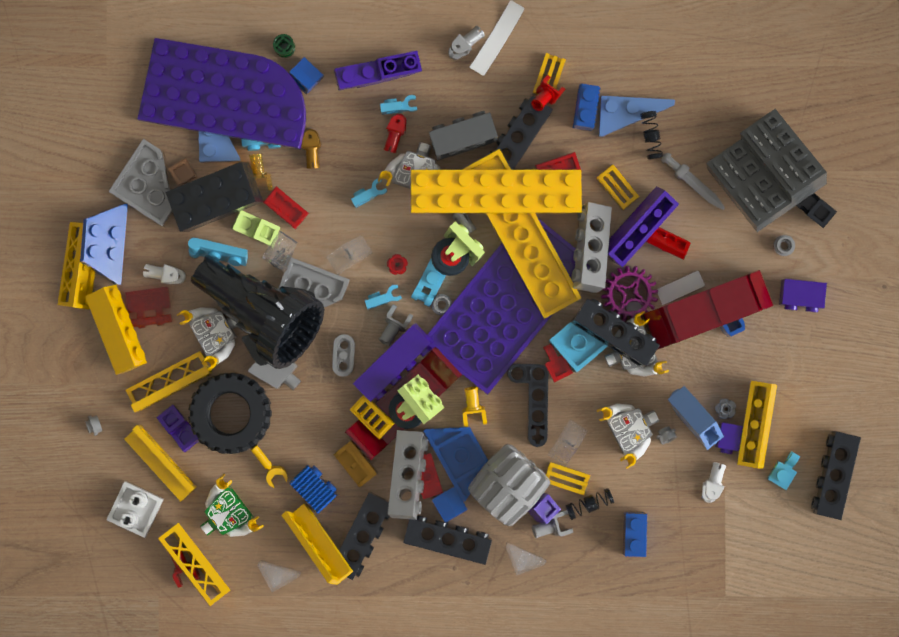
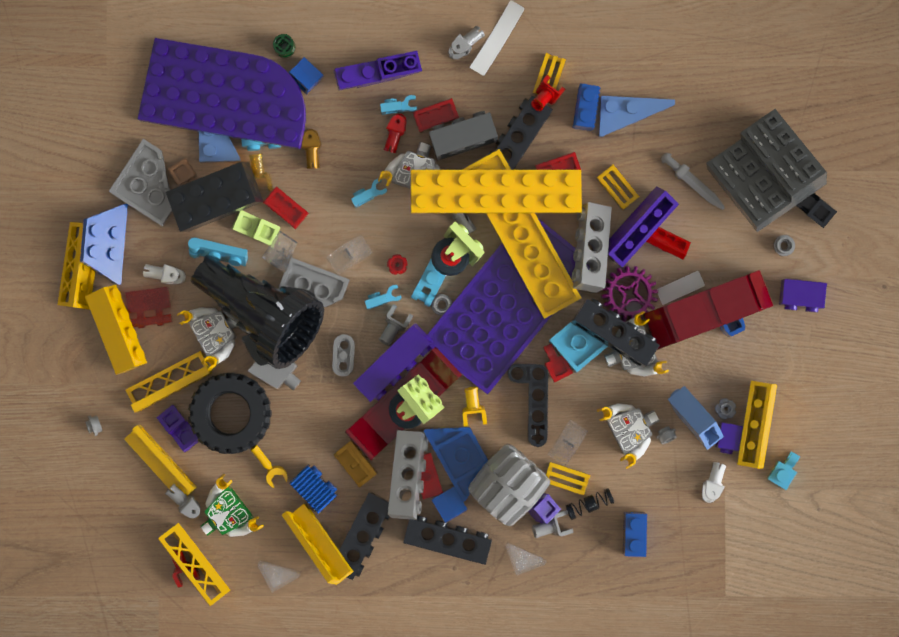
(135, 509): white plate -> none
(186, 503): none -> light grey piece
(372, 427): yellow slope -> none
(435, 115): none -> red plate
(651, 135): black piece -> none
(845, 466): black brick -> none

